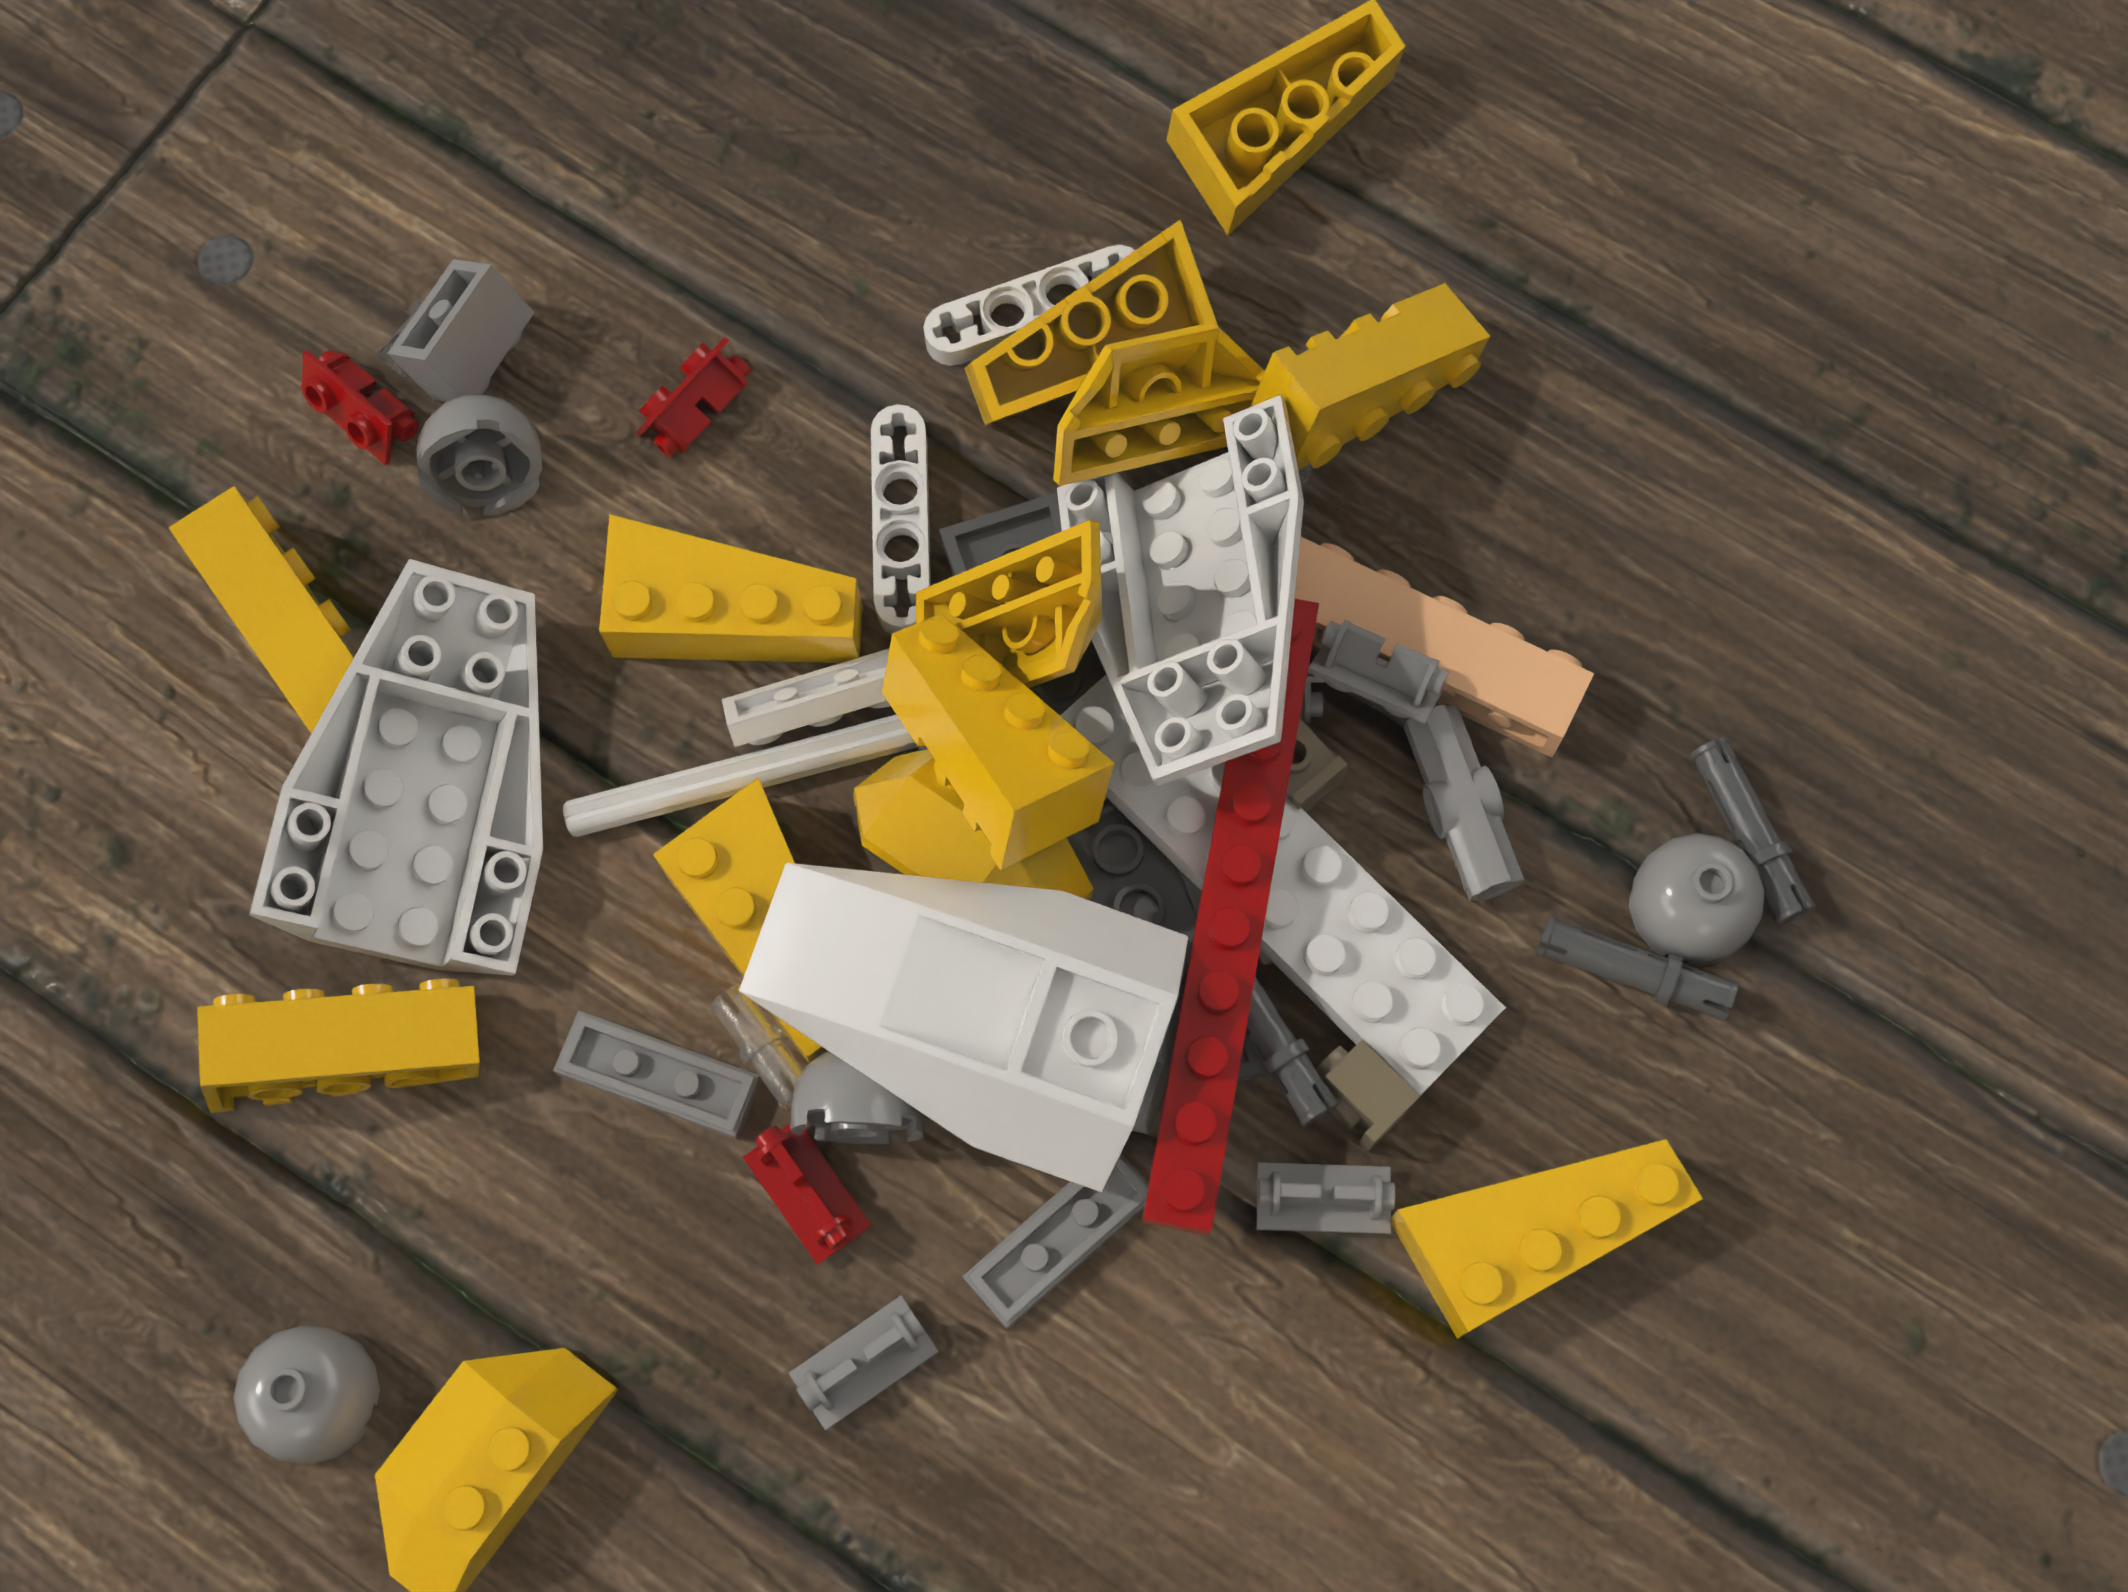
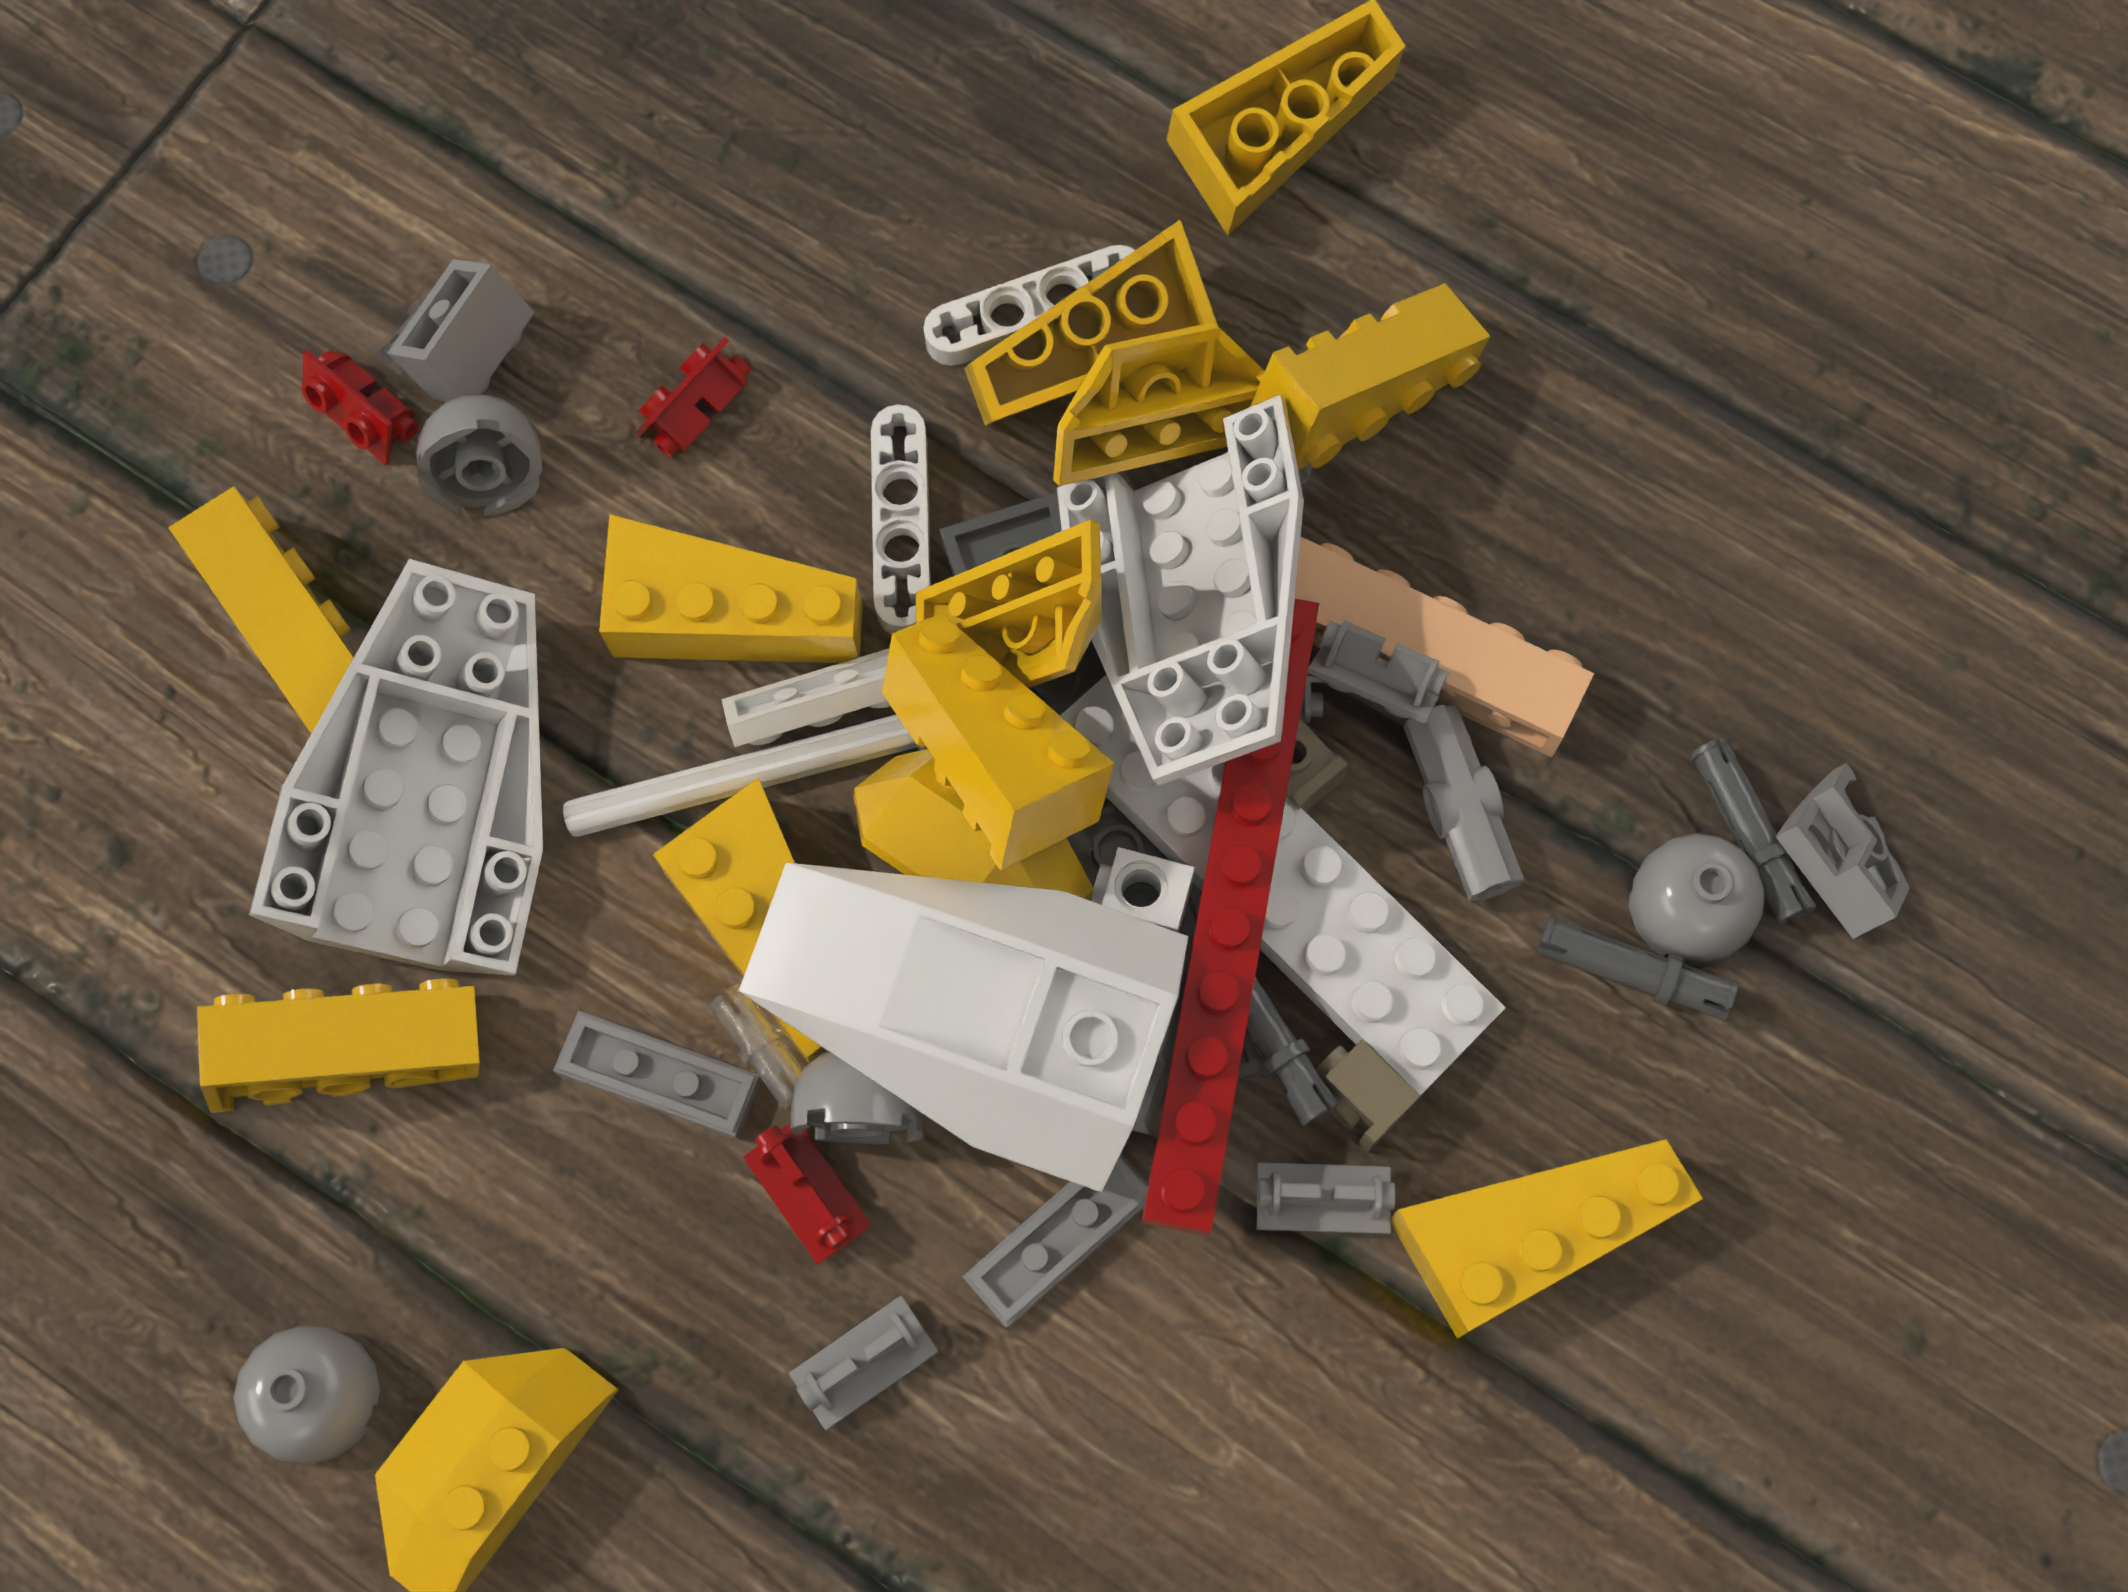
(1168, 877): none -> white brick
(1844, 856): none -> light grey slope

